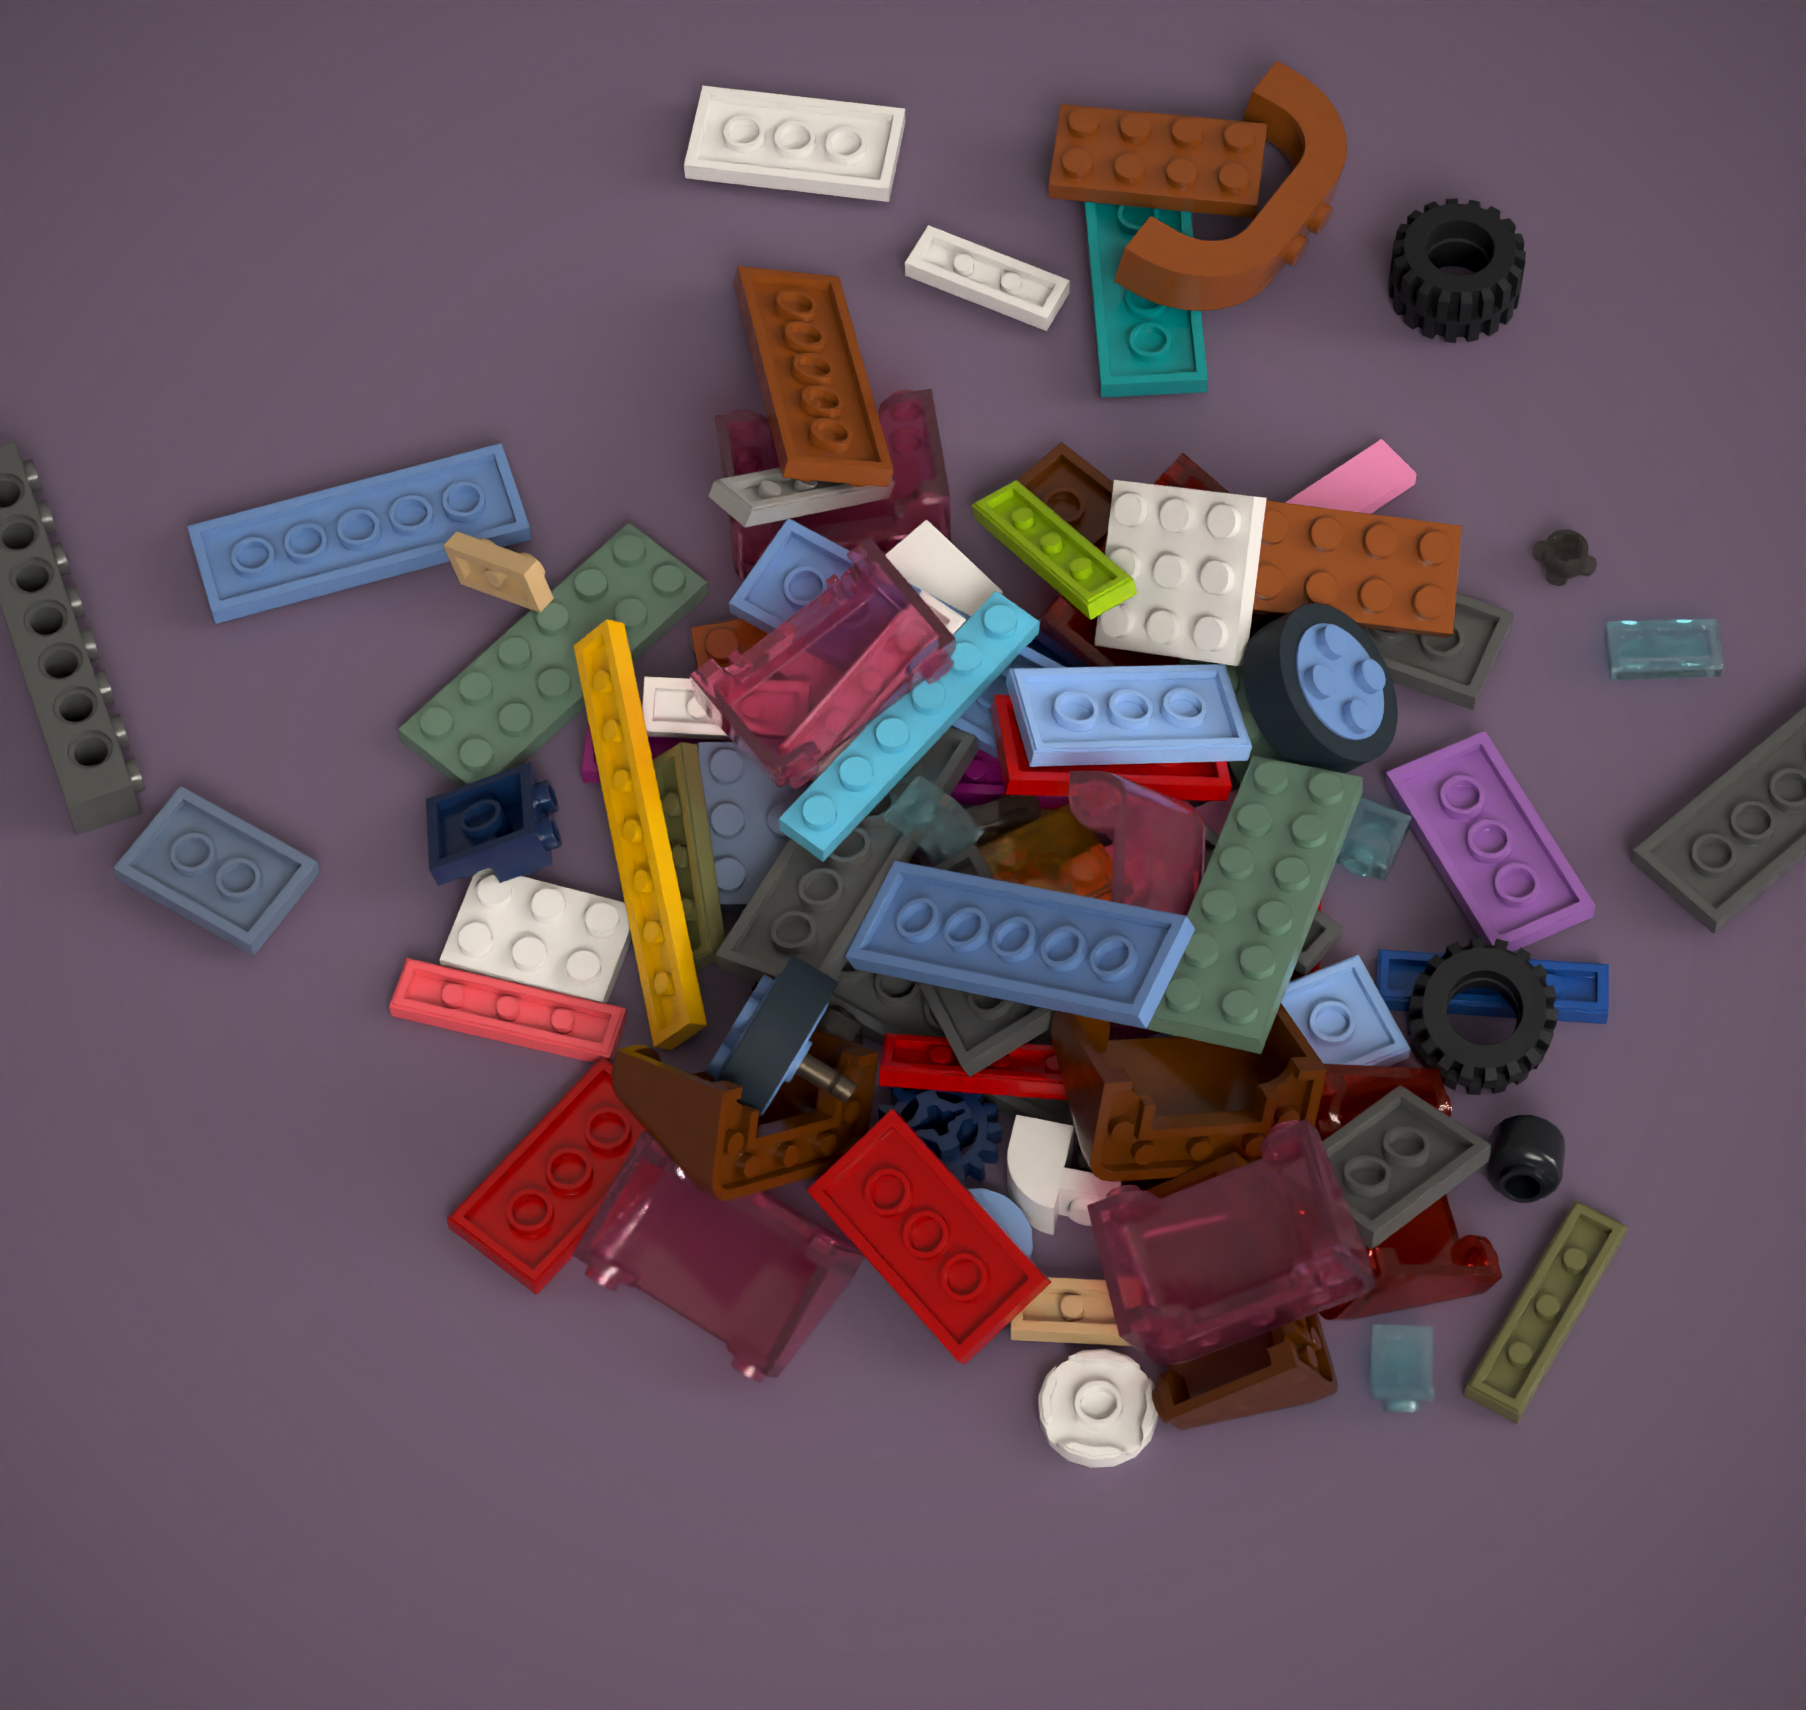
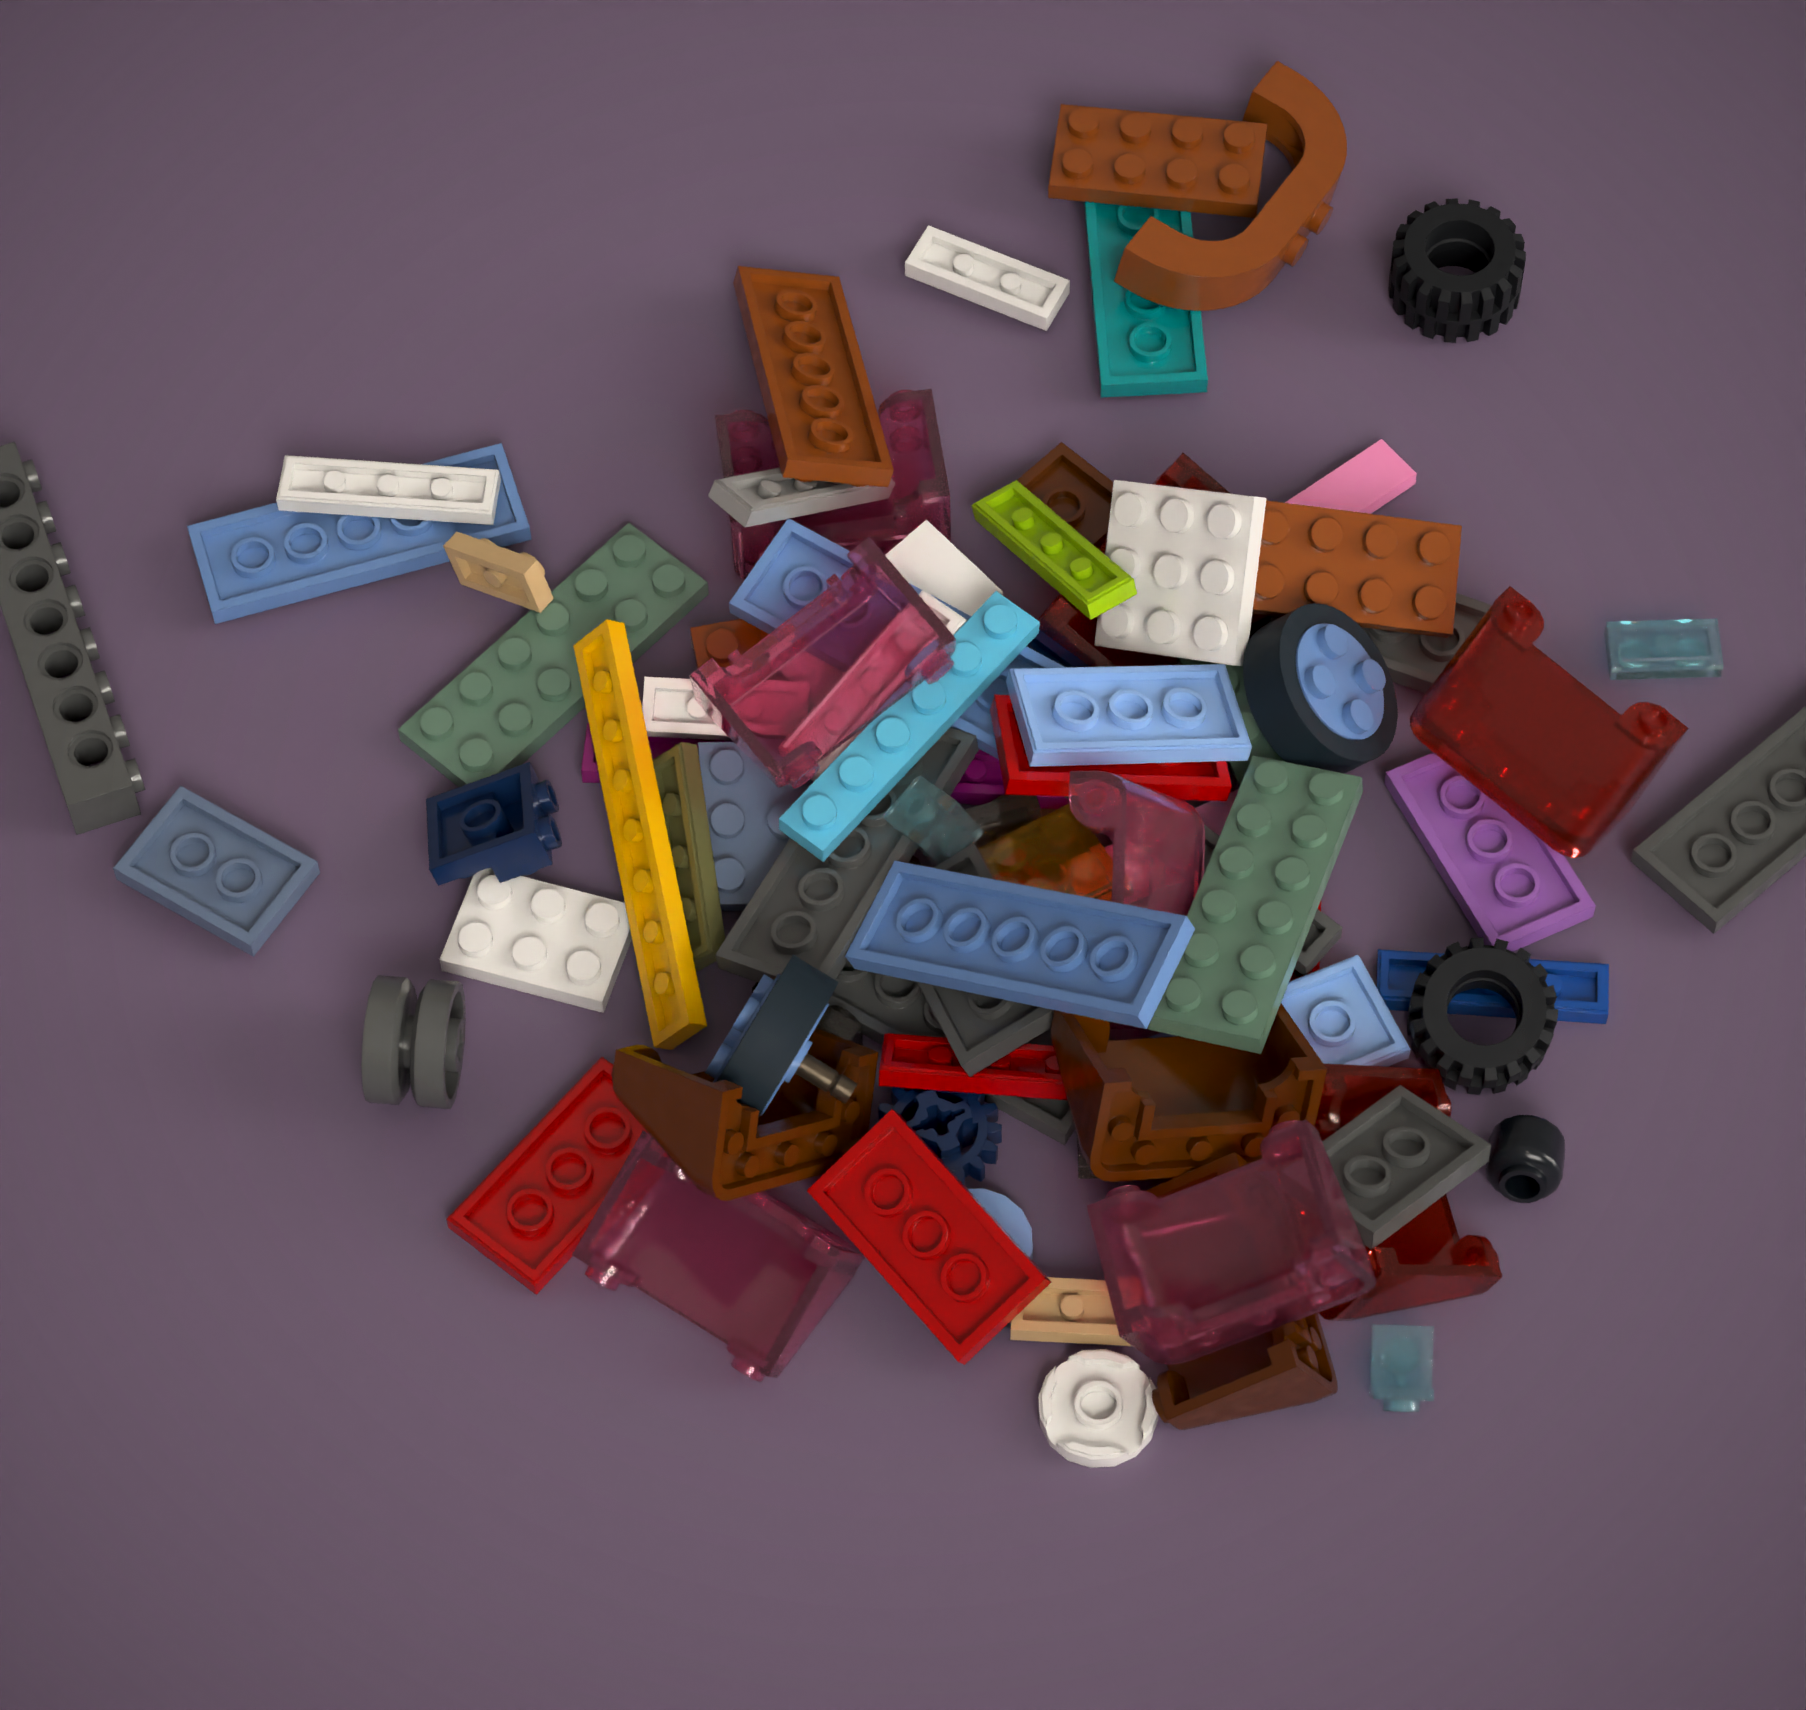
(388, 490): none -> white tile
(413, 1042): none -> dark grey wheel
(507, 1011): coral tile -> none
(795, 143): white plate -> none
(1042, 1176): white brick -> none
(1373, 839): clear light blue bracket -> none
(1539, 734): none -> clear red windscreen
(1545, 1312): olive tile -> none
(1564, 544): clear smoke plate -> none

